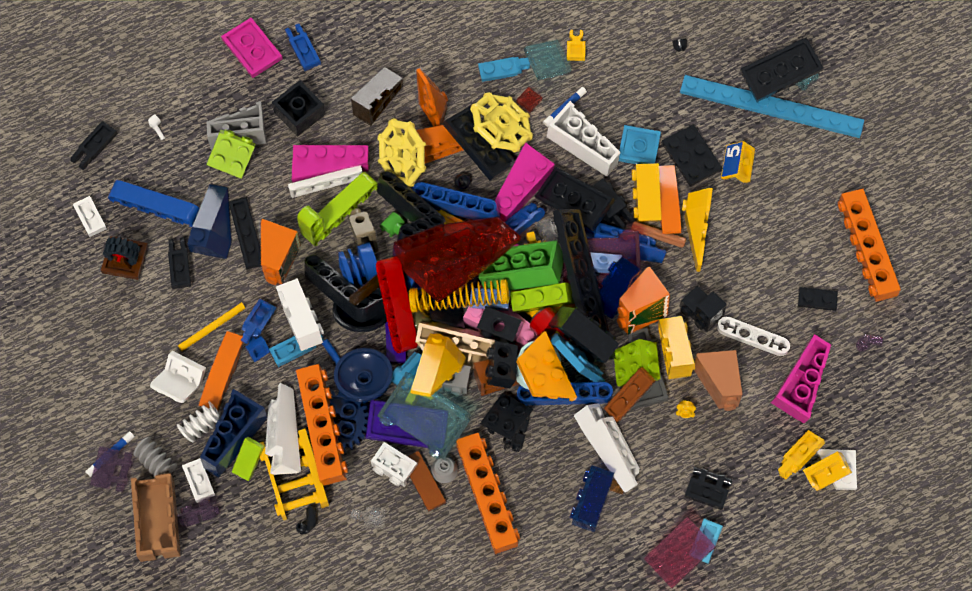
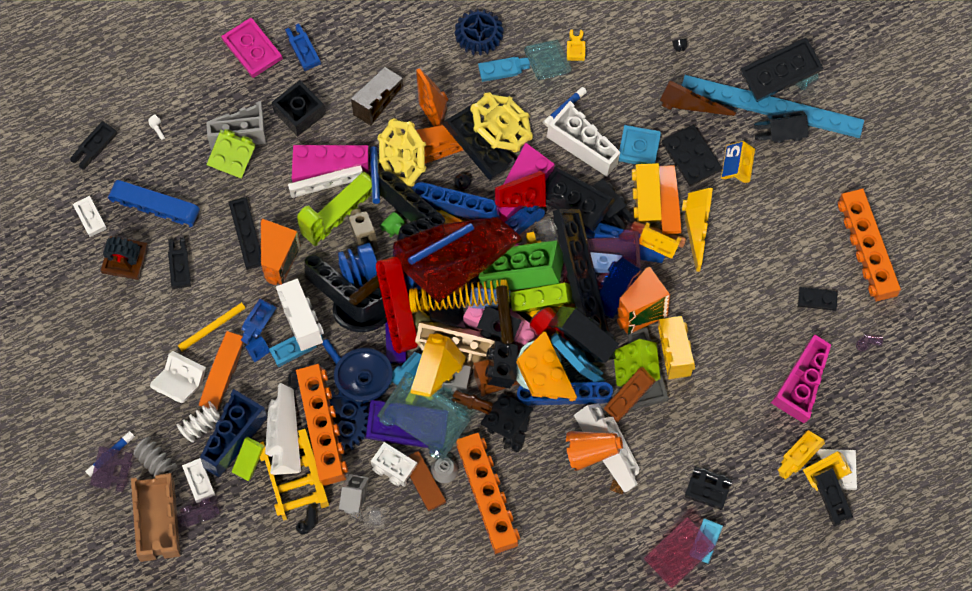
(211, 228): dark blue wedge -> none
(293, 380): none -> black plate
(353, 494): none -> light grey brick
(374, 175): none -> blue bar
(440, 244): none -> blue bar
(465, 33): none -> dark blue gear
(472, 402): none -> reddish brown pin
(504, 314): none -> dark brown axle
(526, 191): none -> red wing
(529, 99): clear red tile -> none
(591, 447): none -> orange cone
(591, 498): clear blue brick -> none
(658, 242): none -> yellow hinge
(685, 99): none -> reddish brown wedge
(685, 409): yellow plate -> none
(703, 308): black brick -> none
(720, 377): nougat slope -> none
(754, 334): white beam -> none
(783, 127): none -> black hinge
(832, 496): none -> black plate

